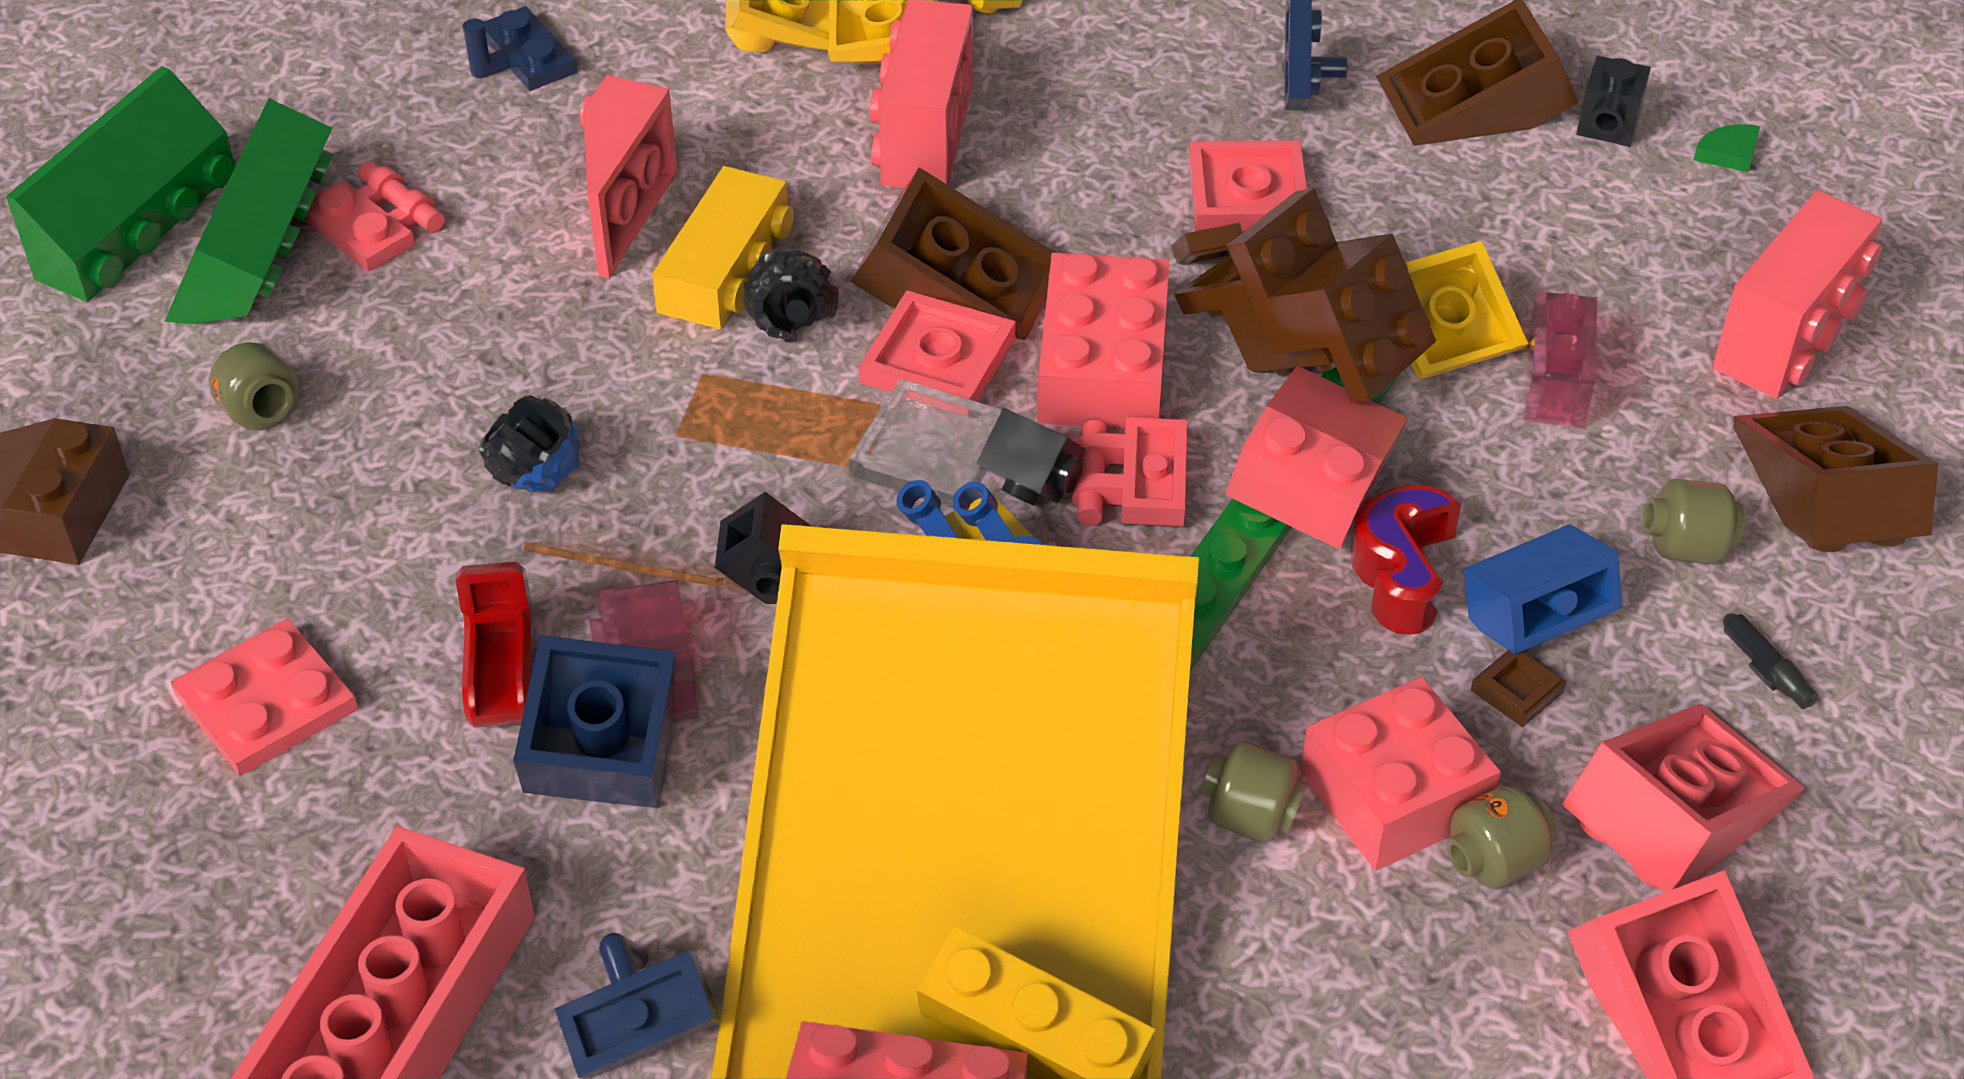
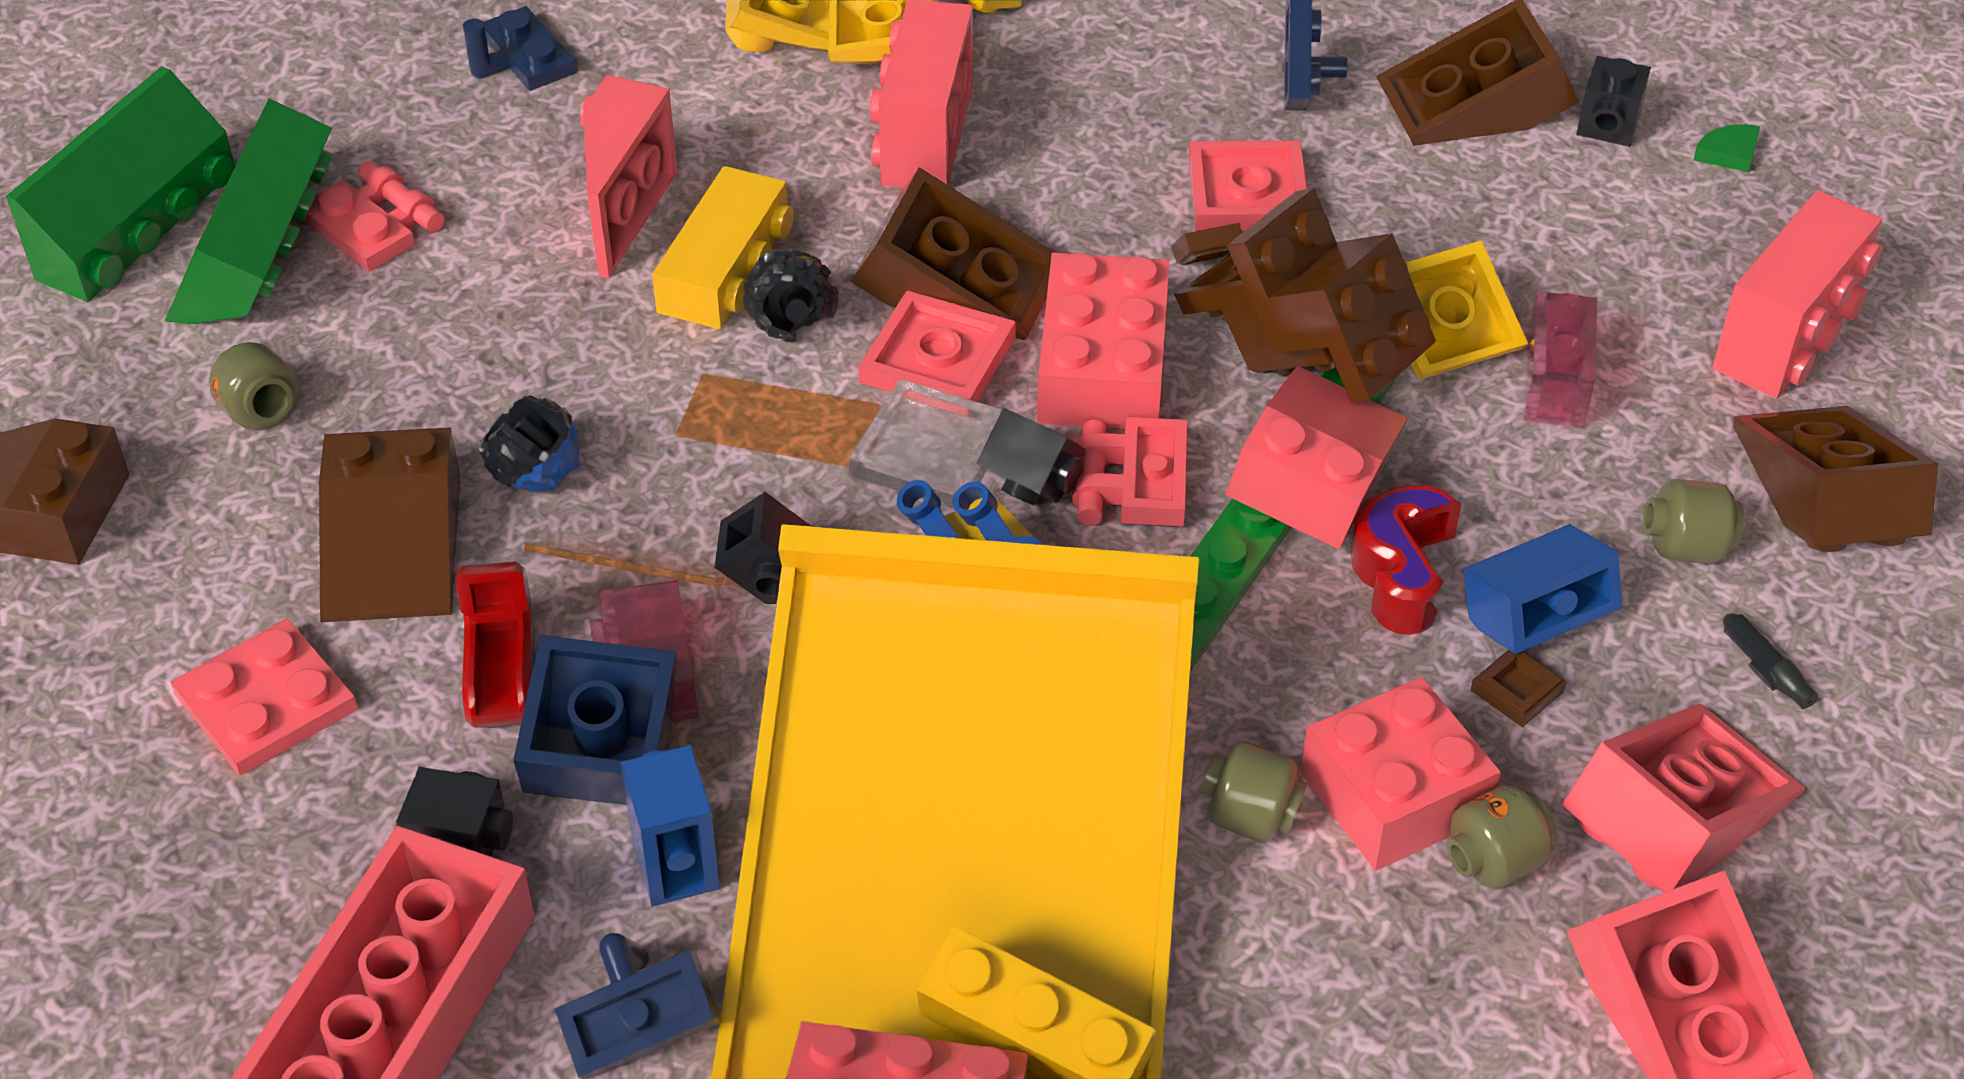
(387, 524): none -> reddish brown slope
(458, 810): none -> black brick
(671, 825): none -> blue brick

